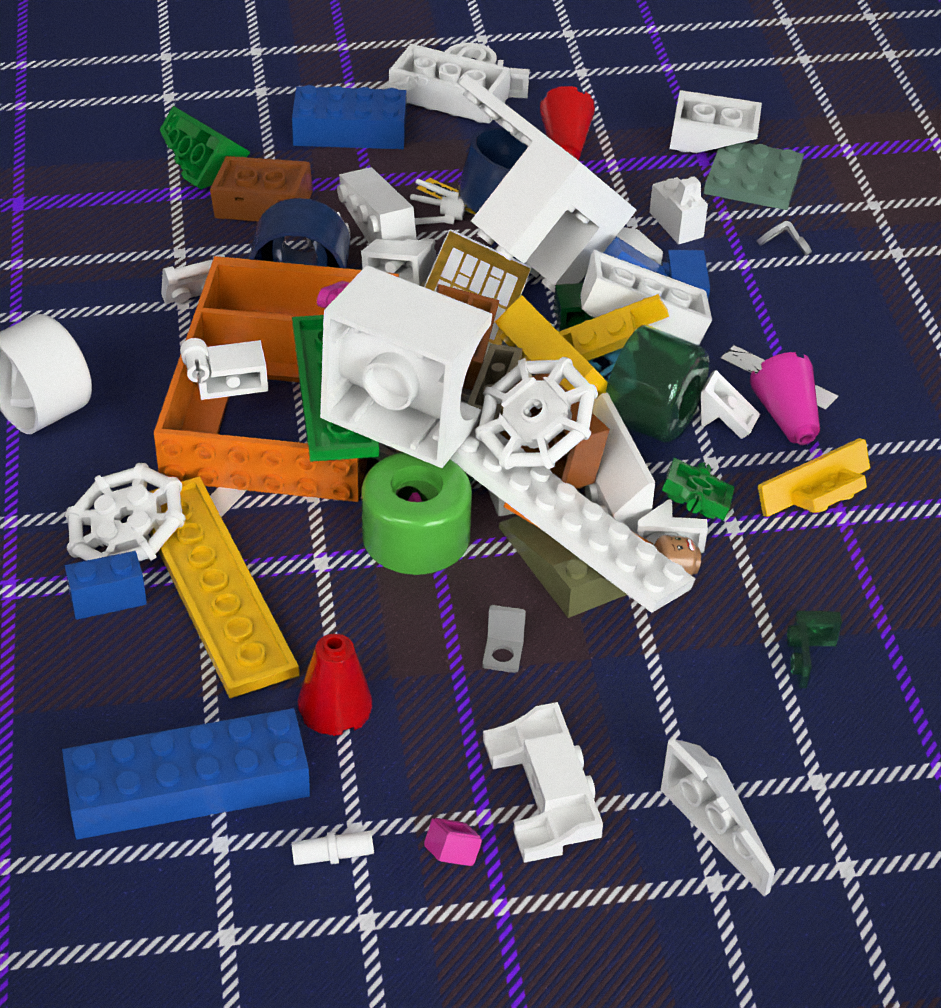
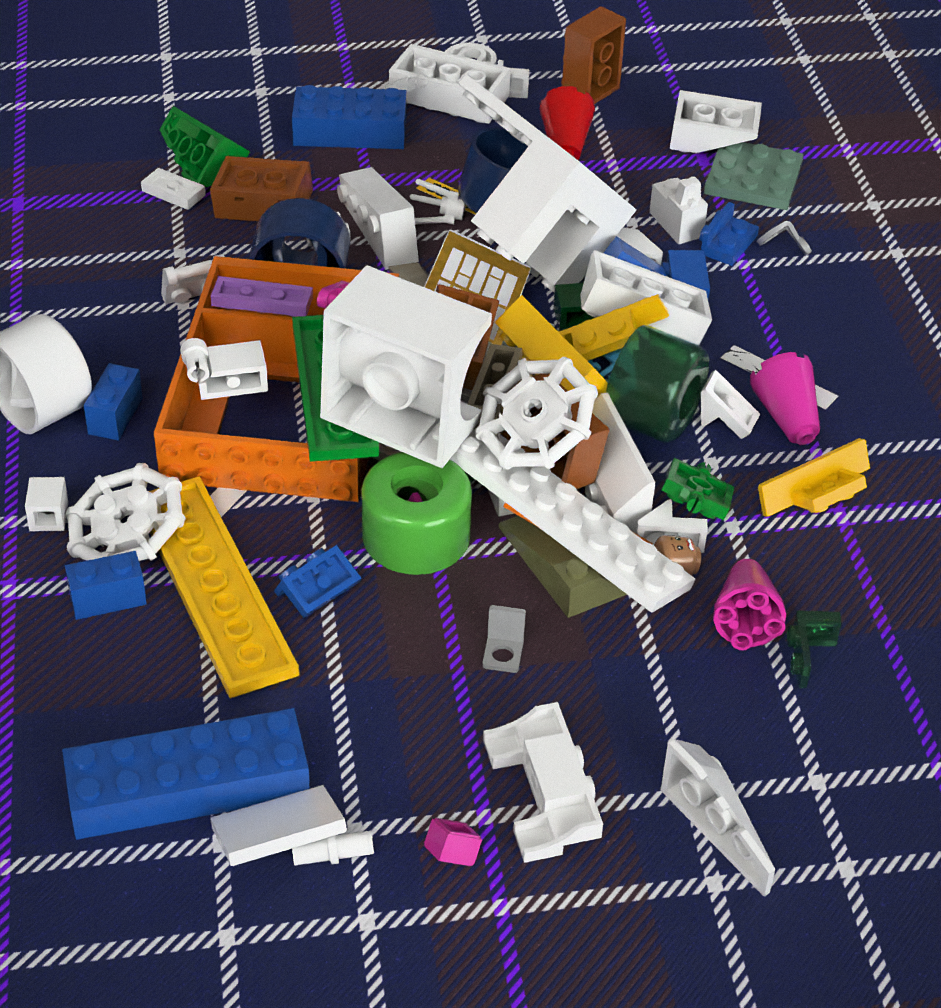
(46, 503): none -> white brick
(113, 401): none -> blue brick
(173, 188): none -> white plate
(262, 296): none -> medium lavender plate
(278, 825): none -> white tile
(318, 581): none -> blue bracket
(334, 688): red cone -> none
(408, 258): white hinge -> none
(594, 53): none -> dark orange brick
(727, 236): none -> blue bracket
(749, 607): none -> dark pink cone

